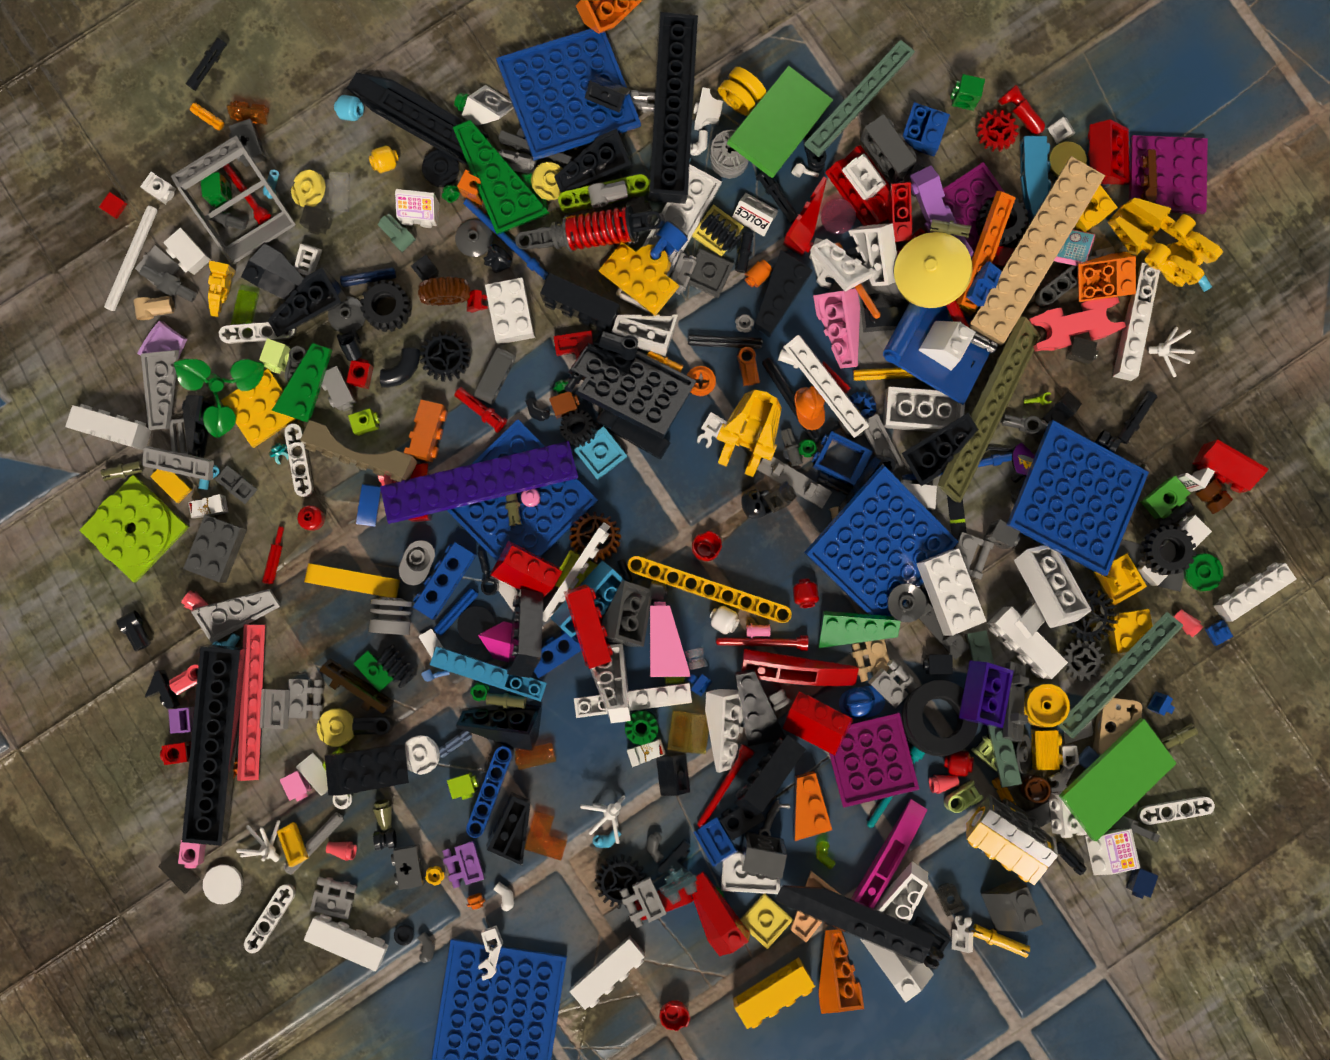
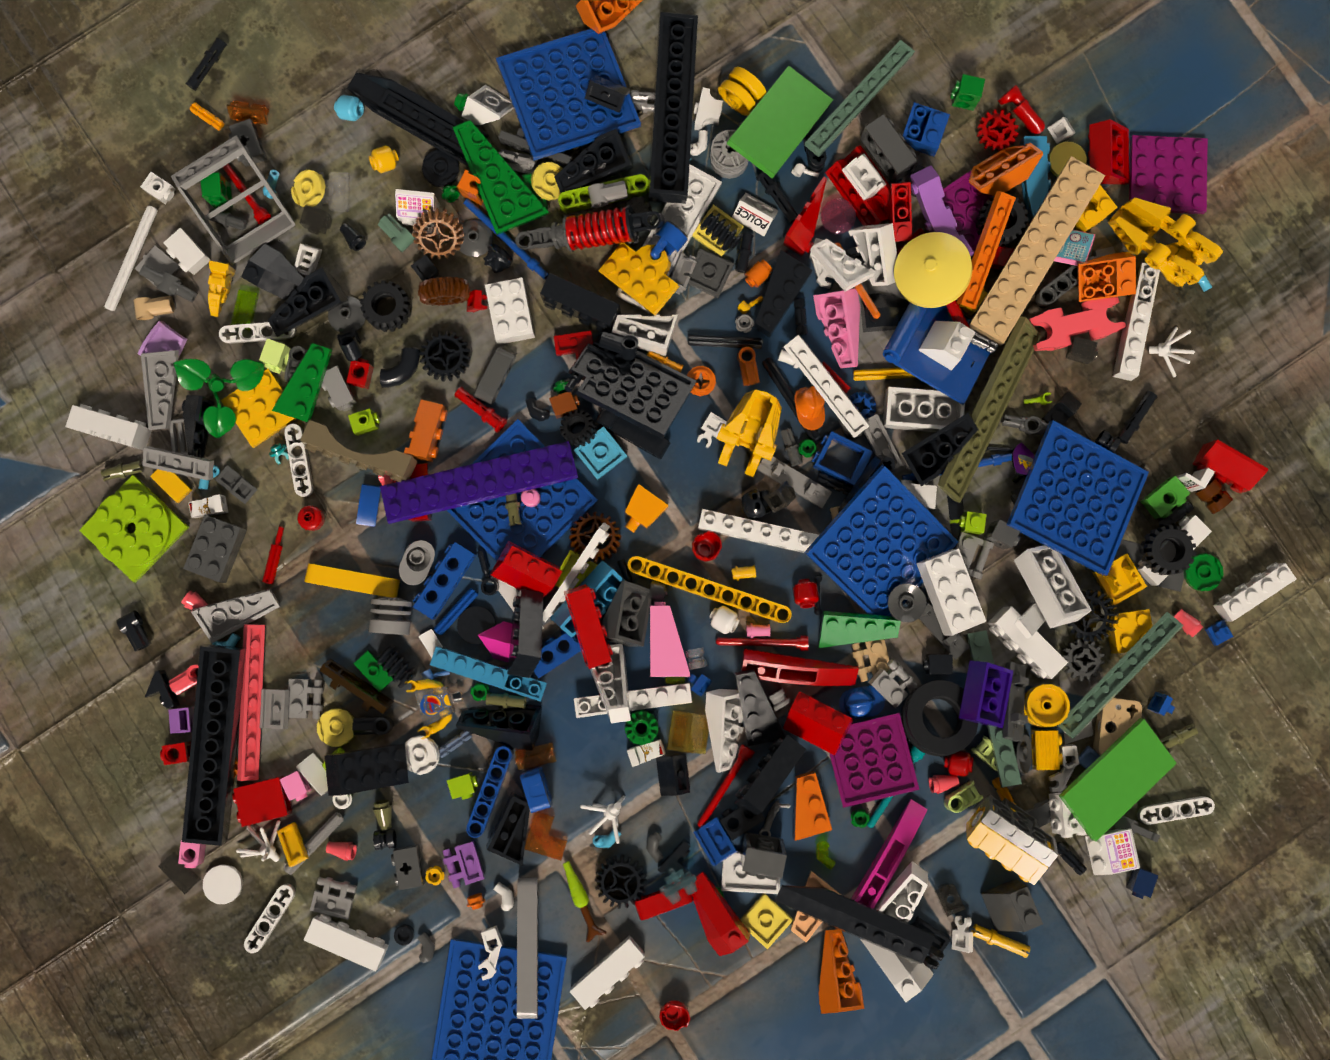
(113, 205): red tile -> none
(261, 801): none -> red brick
(353, 238): none -> black cone
(367, 277): dark blue axle -> none
(434, 703): none -> torso
(453, 231): none -> medium nougat gear
(527, 948): none -> light grey beam
(536, 789): none -> blue axle
(581, 900): none -> lime piece
(643, 509): none -> light orange torso
(649, 900): light grey plate -> none
(743, 572): none -> yellow pin
(744, 307): none -> yellow hand
(755, 531): none -> white brick
(773, 993): yellow brick -> none
(800, 316): none -> black axle
(818, 579): none -> black hinge
(860, 813): none -> green plate
(950, 228): olive pin -> none
(972, 522): none -> lime brick
(983, 282): blue slope -> none
(1005, 169): none -> orange wedge
(1034, 788): reddish brown wheel -> none
(1149, 176): reddish brown hinge -> none

